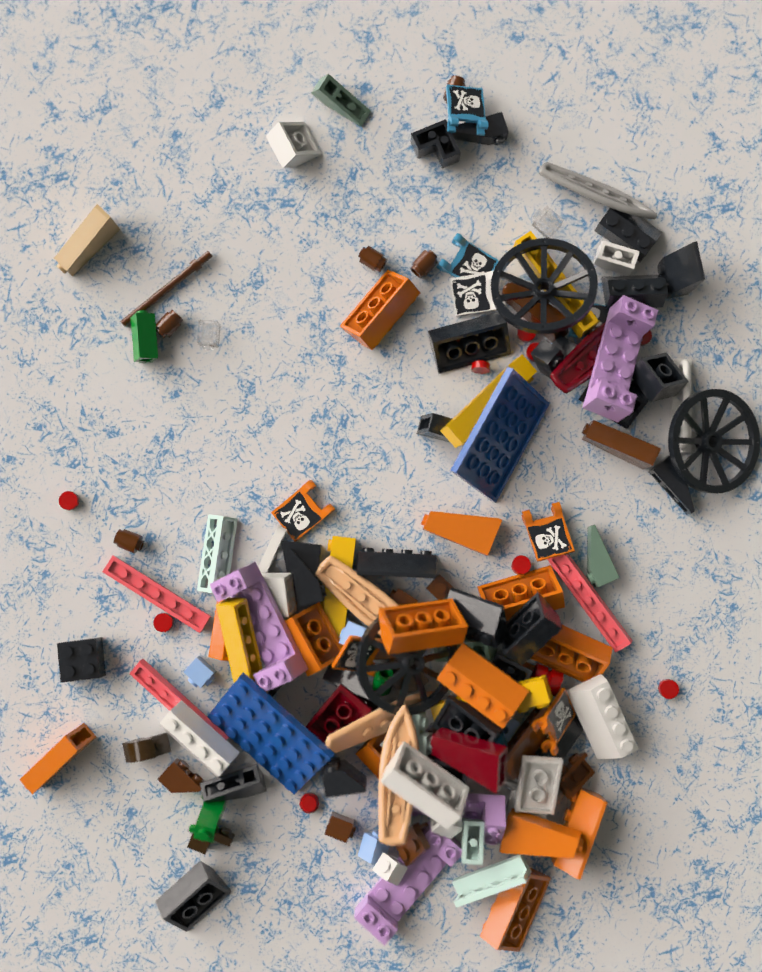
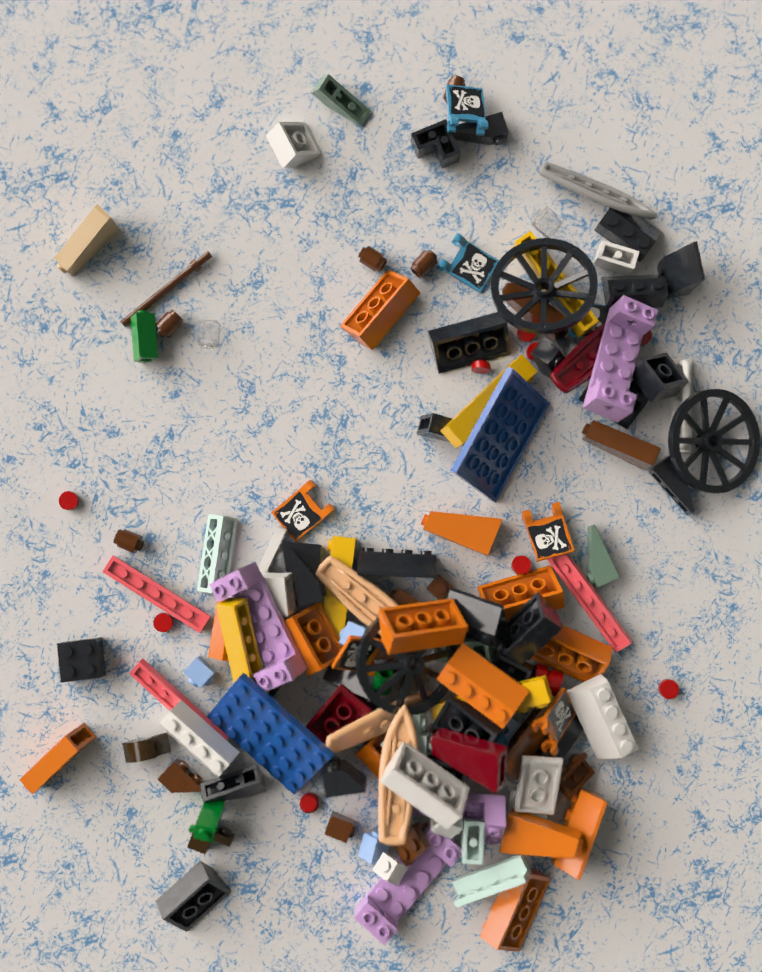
(472, 293): flag -> none

